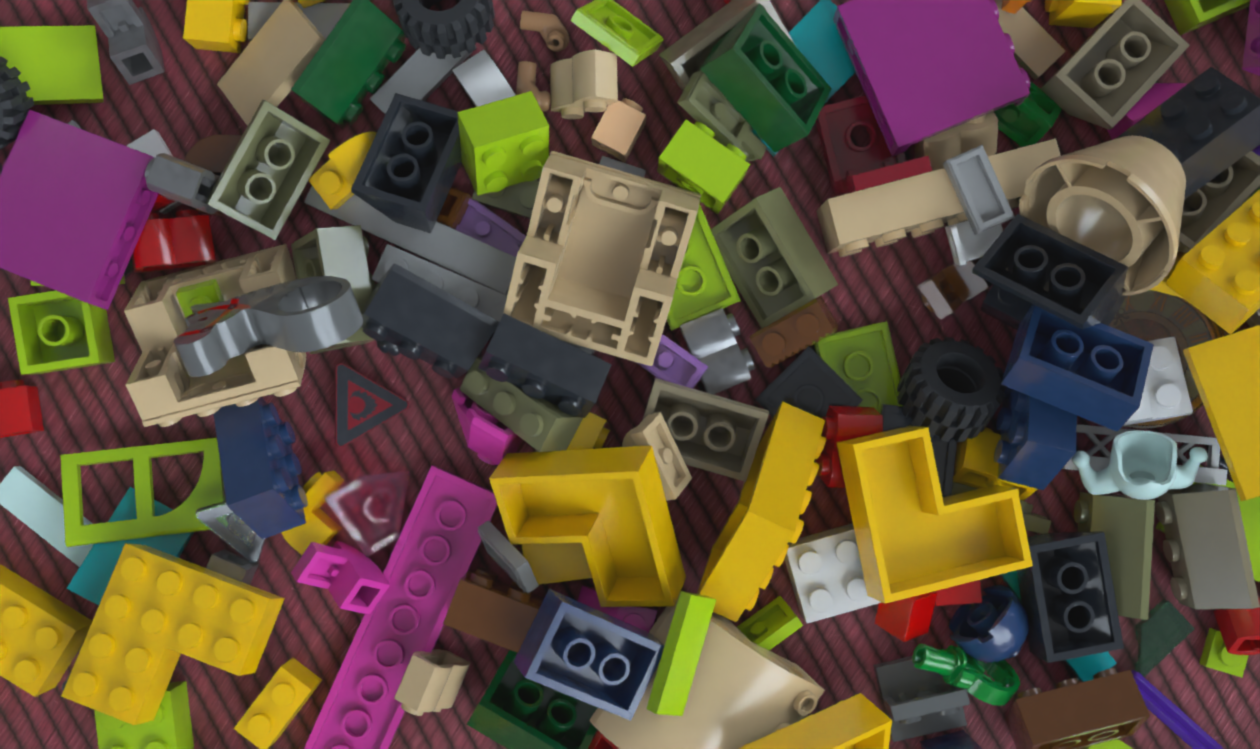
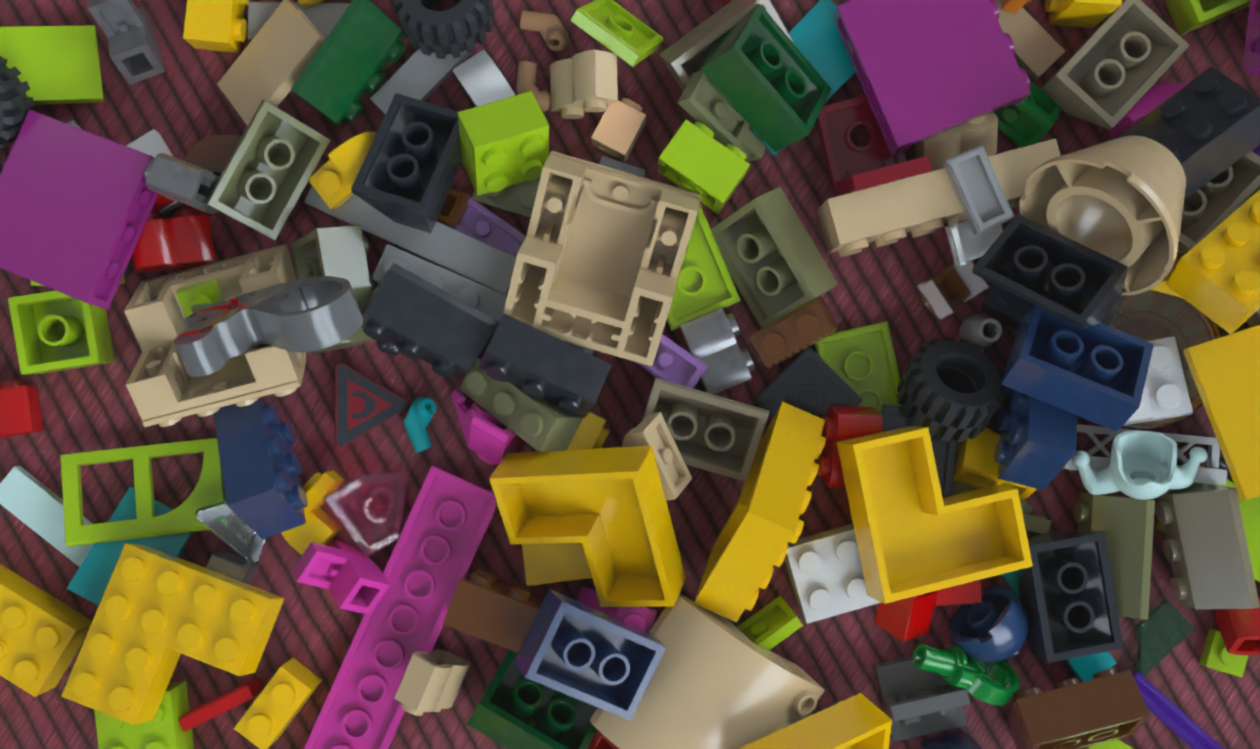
(220, 704): none -> red tile
(417, 420): none -> teal arm
(507, 557): light grey tile -> none
(681, 654): lime tile -> none
(972, 331): none -> light grey cone

